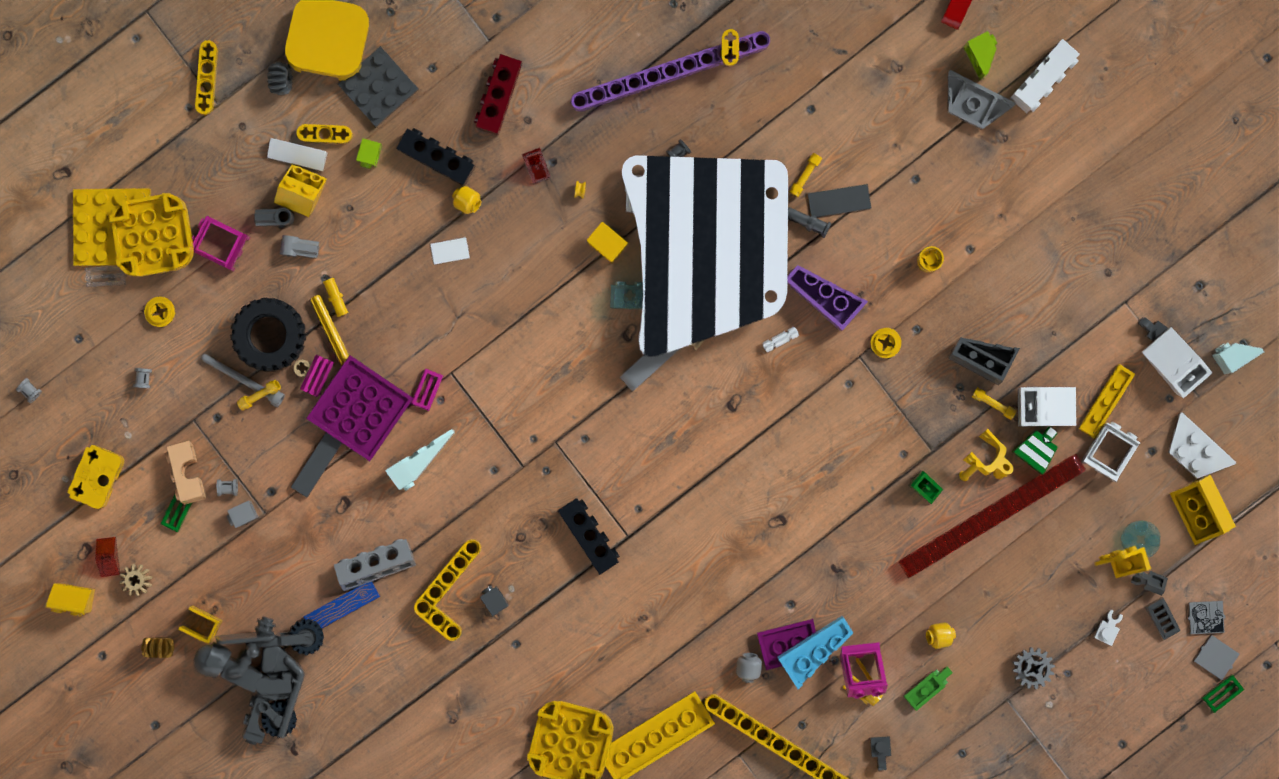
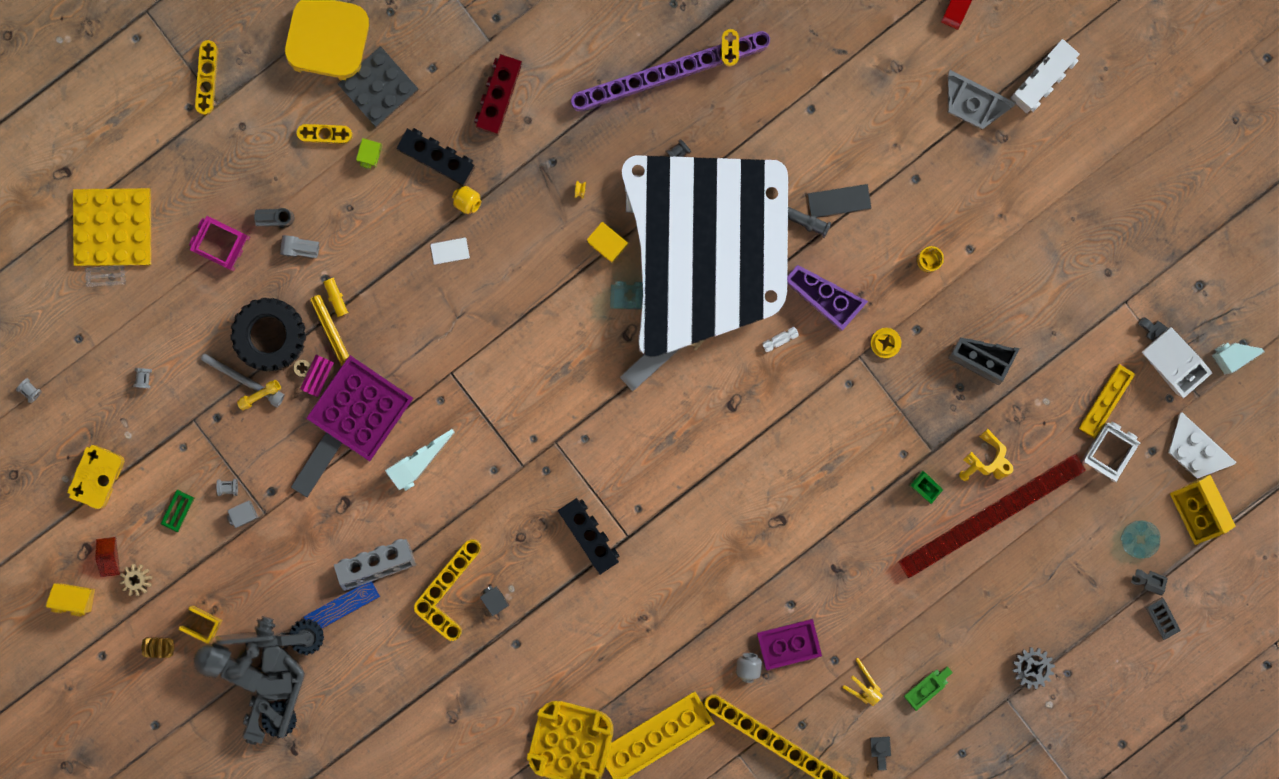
(151, 308): yellow gear -> none
(152, 235): yellow tile -> none
(180, 457): light nougat arch -> none
(280, 78): dark grey gear -> none
(297, 154): white slope -> none
(300, 190): yellow slope -> none
(433, 375): dark pink tile -> none
(536, 165): clear red slope -> none
(797, 189): yellow bar -> none
(810, 653): medium azure wing -> none
(864, 688): dark pink window -> none
(940, 635): yellow head -> none
(980, 395): yellow bar -> none
(981, 53): lime slope -> none
(1037, 449): torso -> none
(1047, 406): white slope -> none
(1107, 631): white plate -> none
(1126, 561): yellow bracket -> none
(1206, 617): piece -> none
(1216, 657): light grey piece -> none
(1235, 683): green tile -> none

